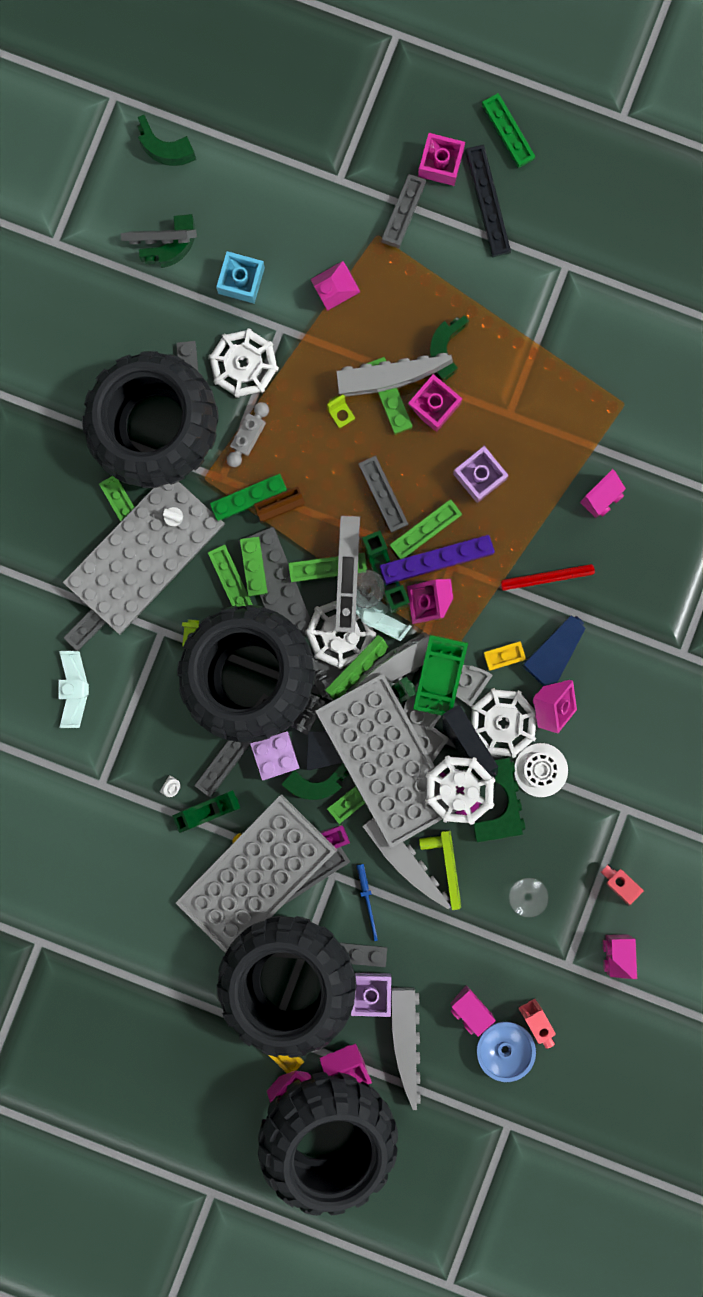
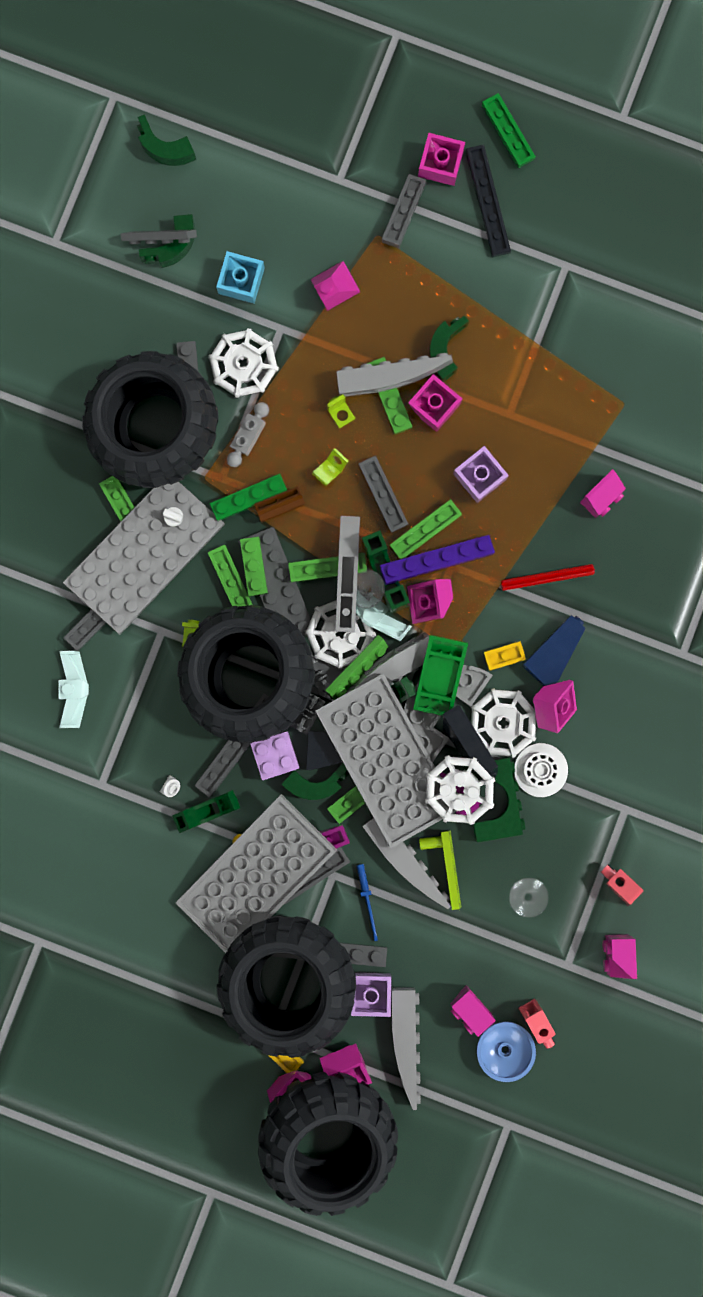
(330, 468): none -> lime bracket

